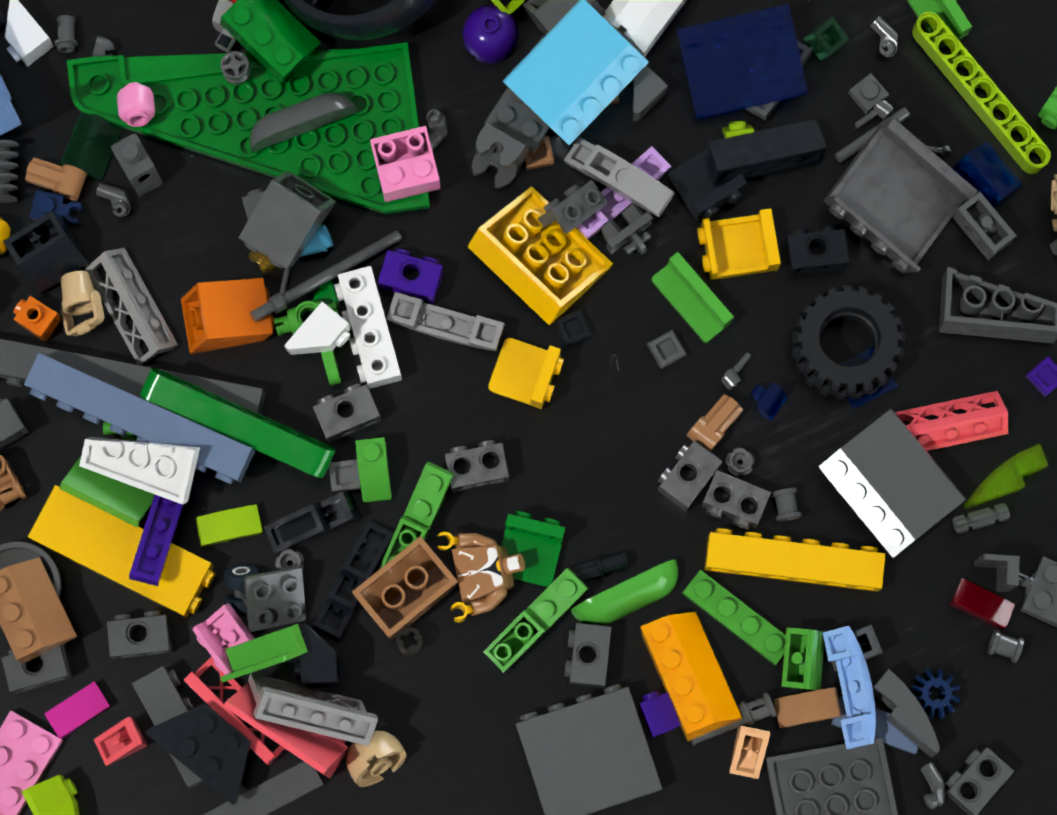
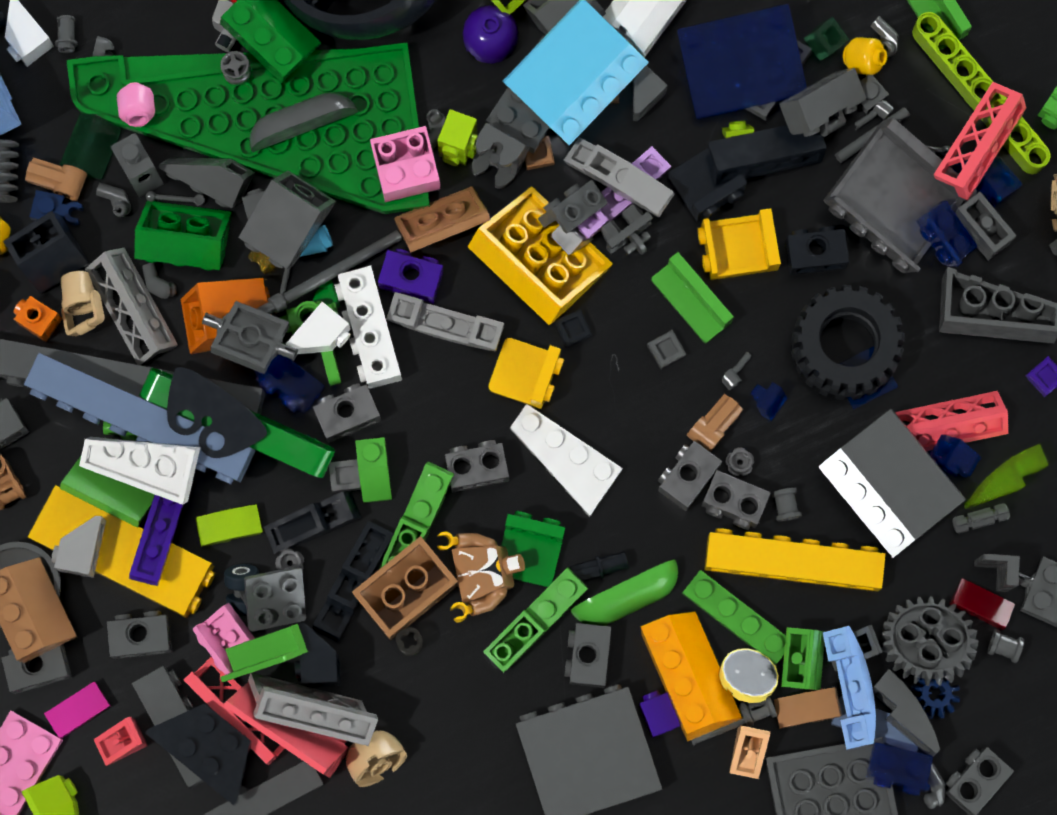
(80, 548): none -> light grey slope
(156, 285): none -> dark grey arm
(182, 235): none -> green slope
(199, 199): none -> dark grey hinge
(215, 177): none -> dark grey slope
(228, 415): none -> black piece
(249, 337): none -> dark grey plate
(291, 383): none -> clear blue bracket
(442, 219): none -> medium nougat tile
(458, 138): none -> lime brick
(570, 241): none -> flat silver slope
(572, 462): none -> white wing
(748, 675): none -> tile
(831, 96): none -> dark grey piece
(865, 55): none -> yellow head
(899, 767): none -> clear blue bracket
(929, 641): none -> dark grey gear
(946, 234): none -> clear blue bracket
(955, 456): none -> clear blue brick
(990, 144): none -> coral fence

